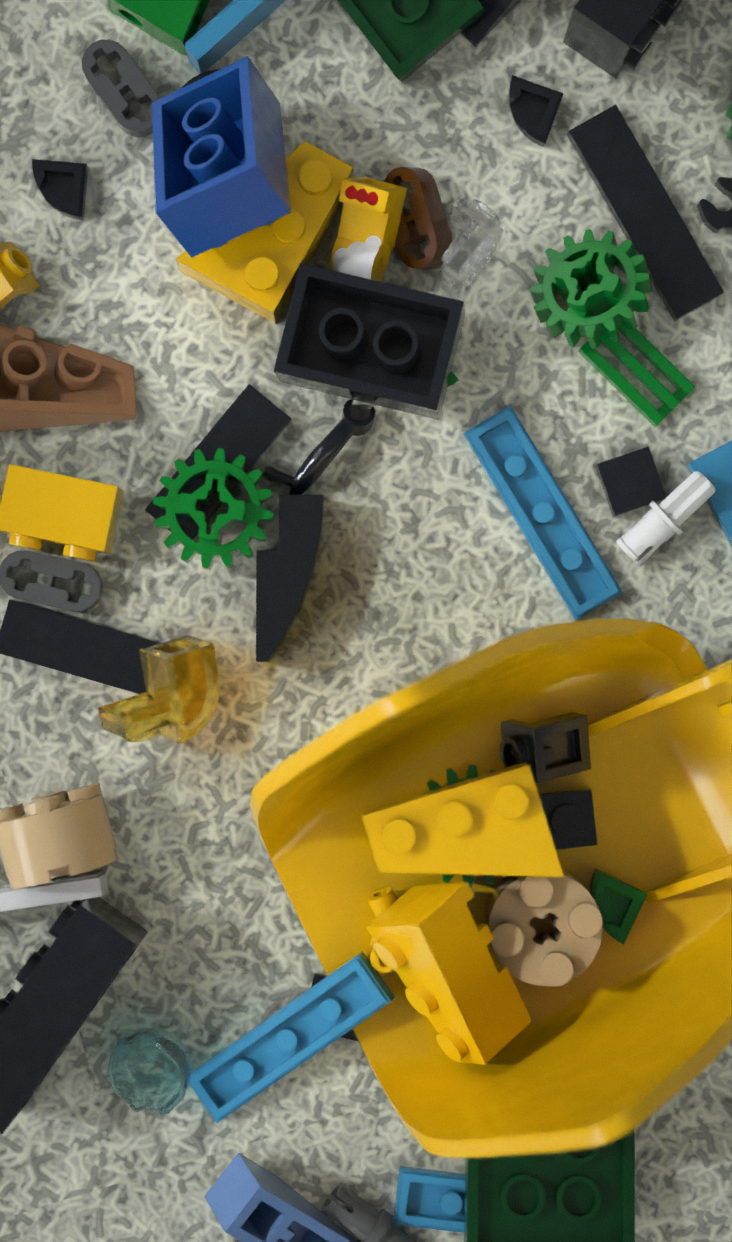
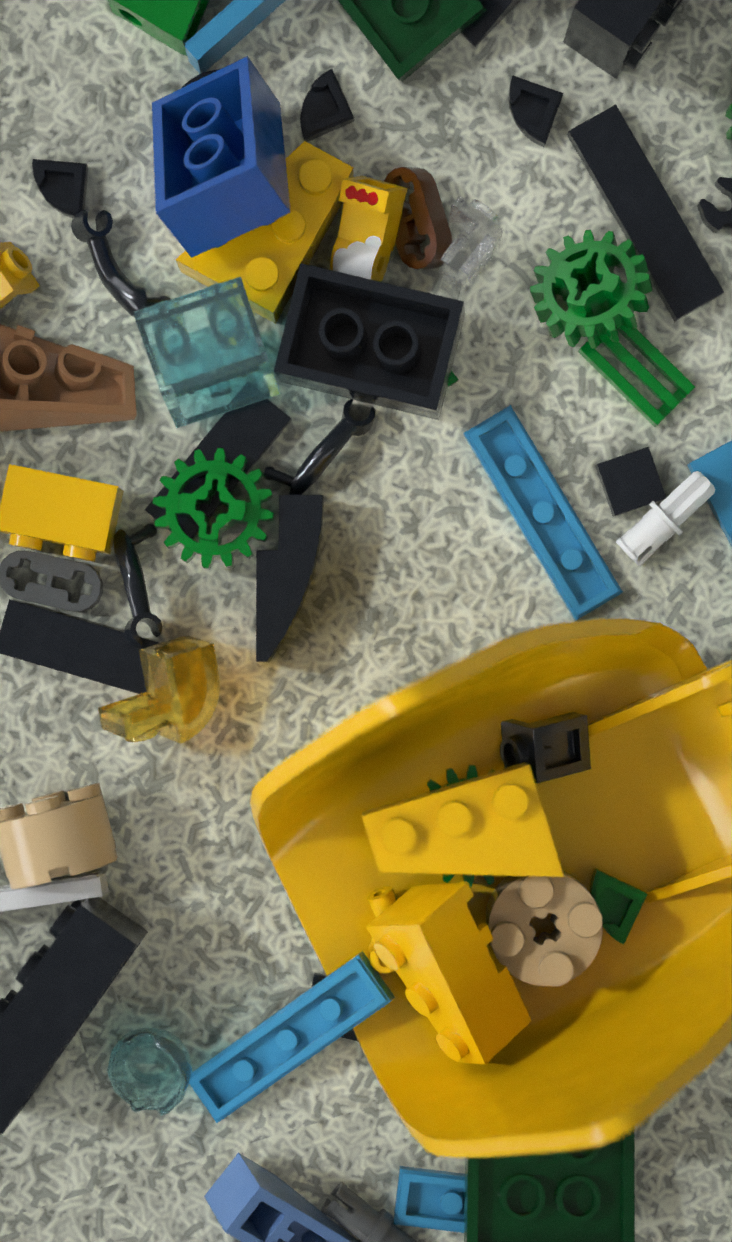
(112, 95): dark grey beam -> none
(118, 285): none -> black piece
(134, 583): none -> black piece
(207, 352): none -> clear light blue slope
(324, 108): none -> black tile
(570, 818): black plate -> none

